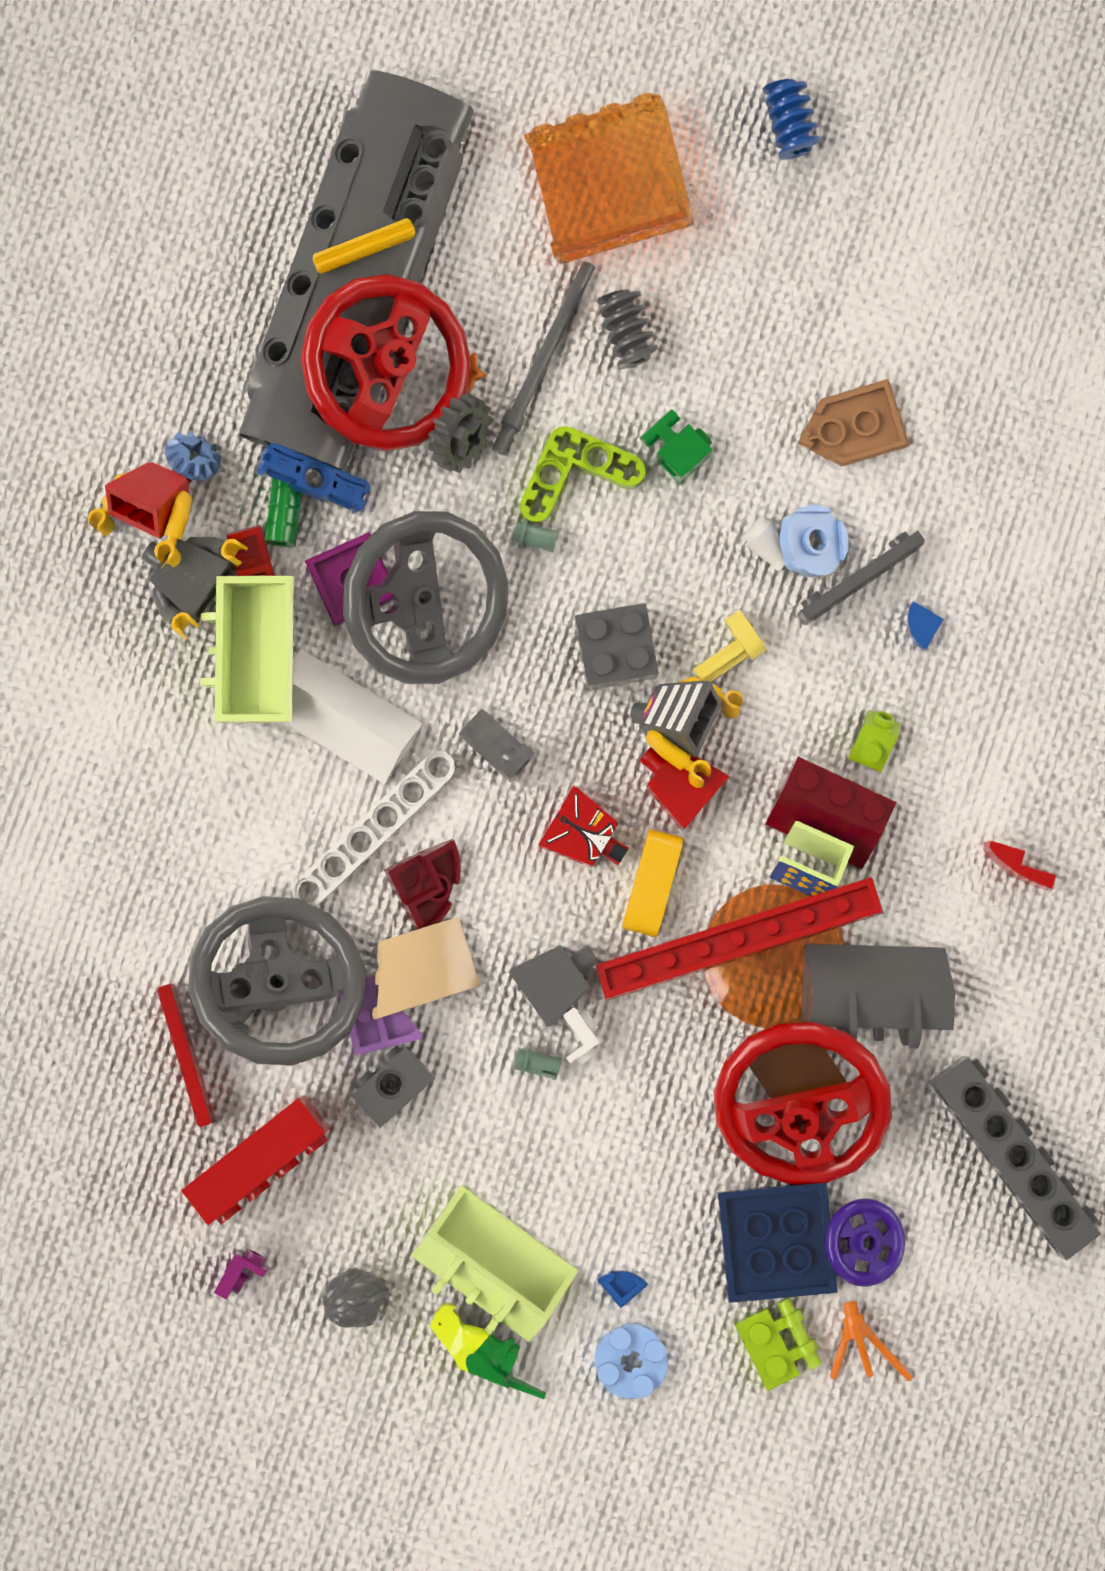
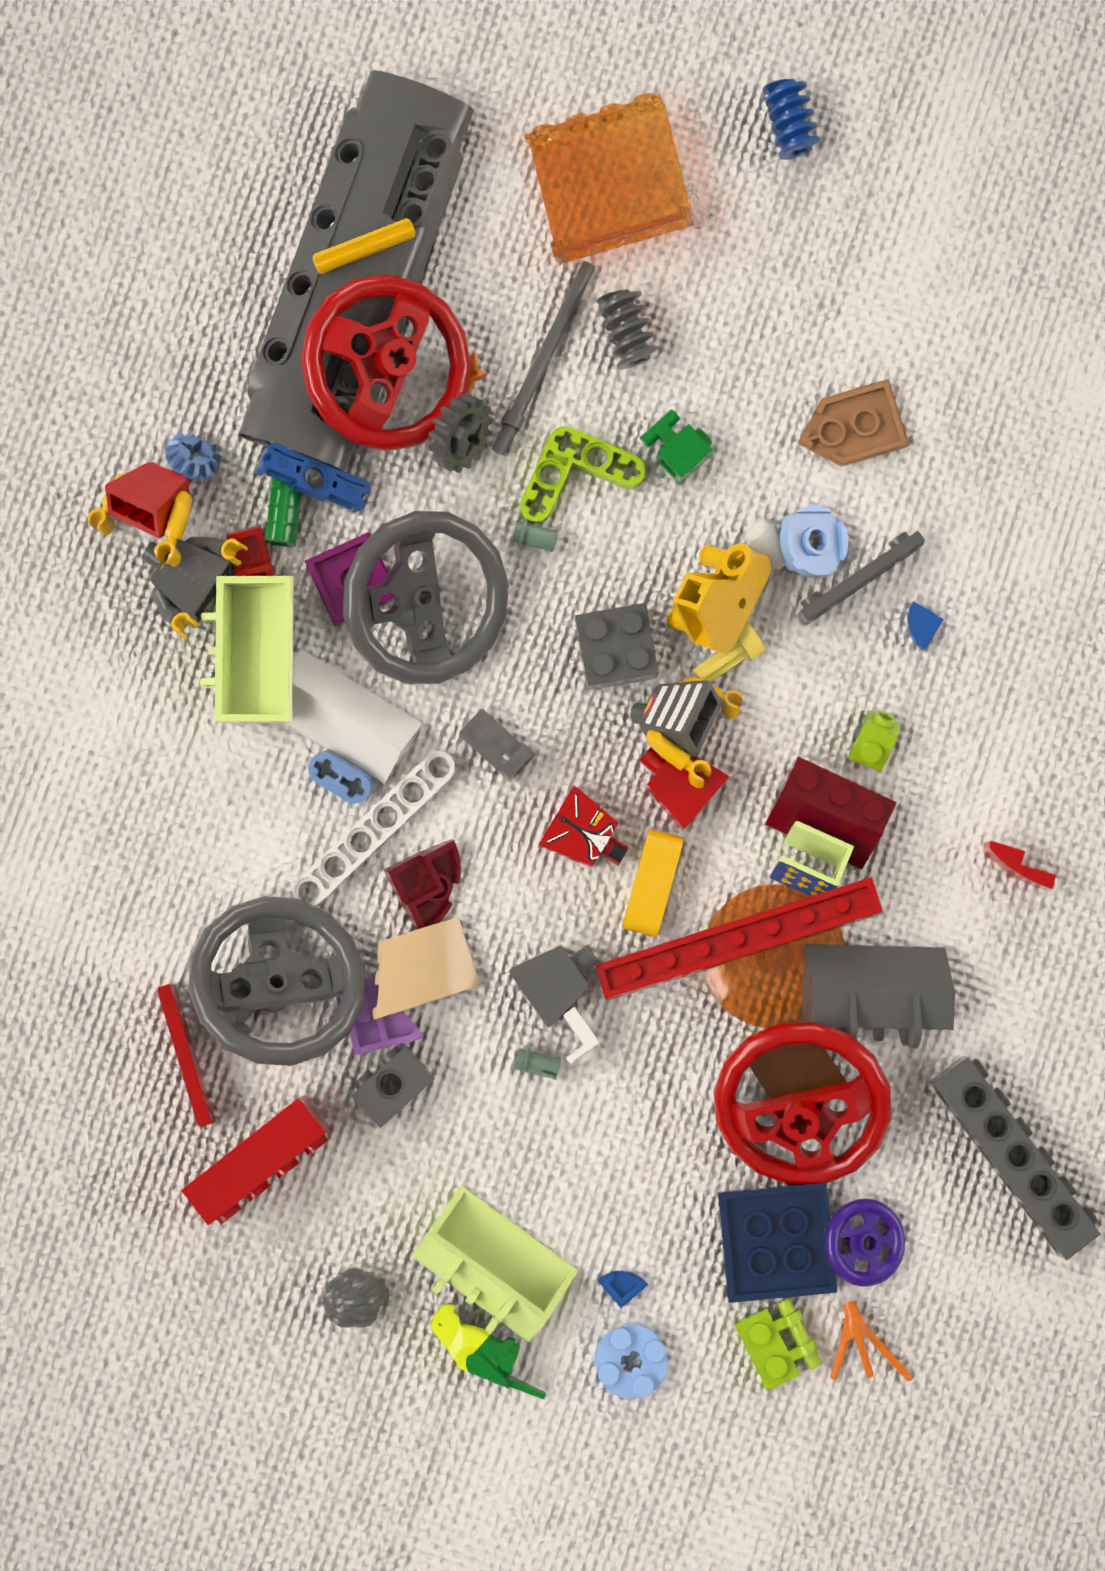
(235, 1277): magenta bracket -> none
(344, 769): none -> medium blue beam
(718, 604): none -> yellow piece

